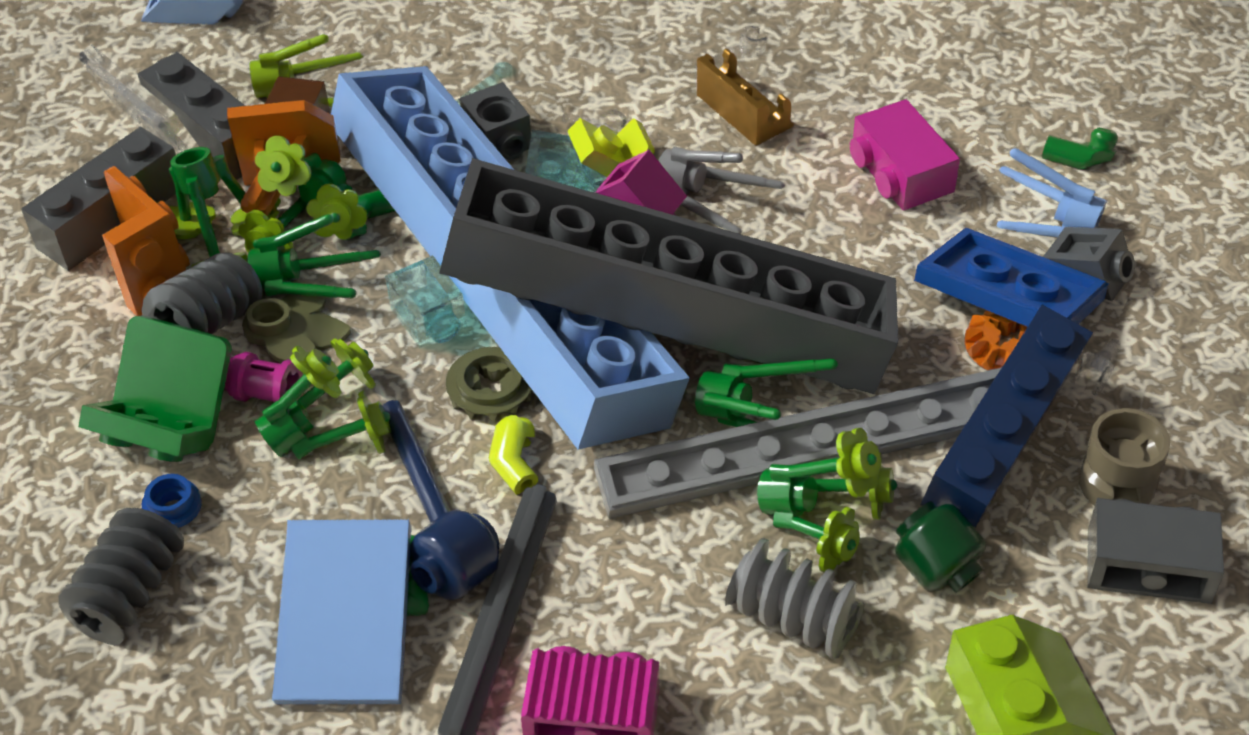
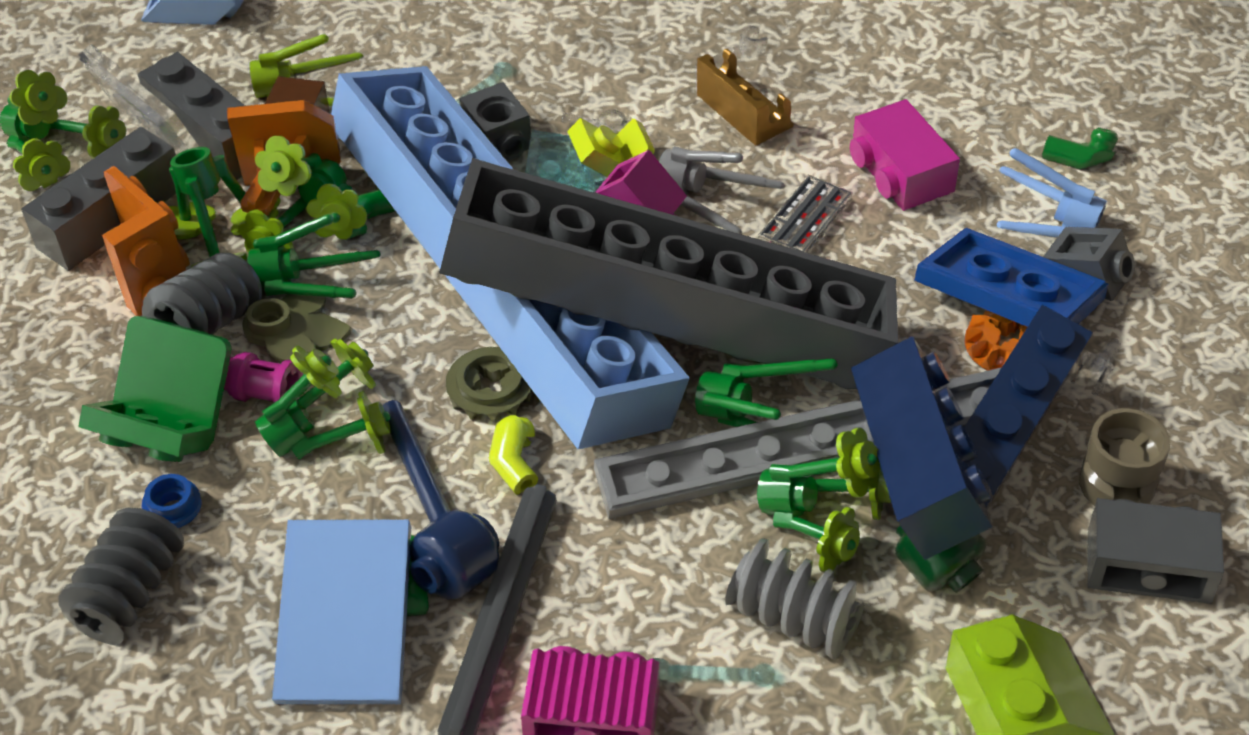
(31, 116): none -> lime plant
(426, 302): clear light blue brick -> none
(761, 675): none -> clear light blue hinge
(807, 215): none -> tile
(922, 449): none -> dark blue brick

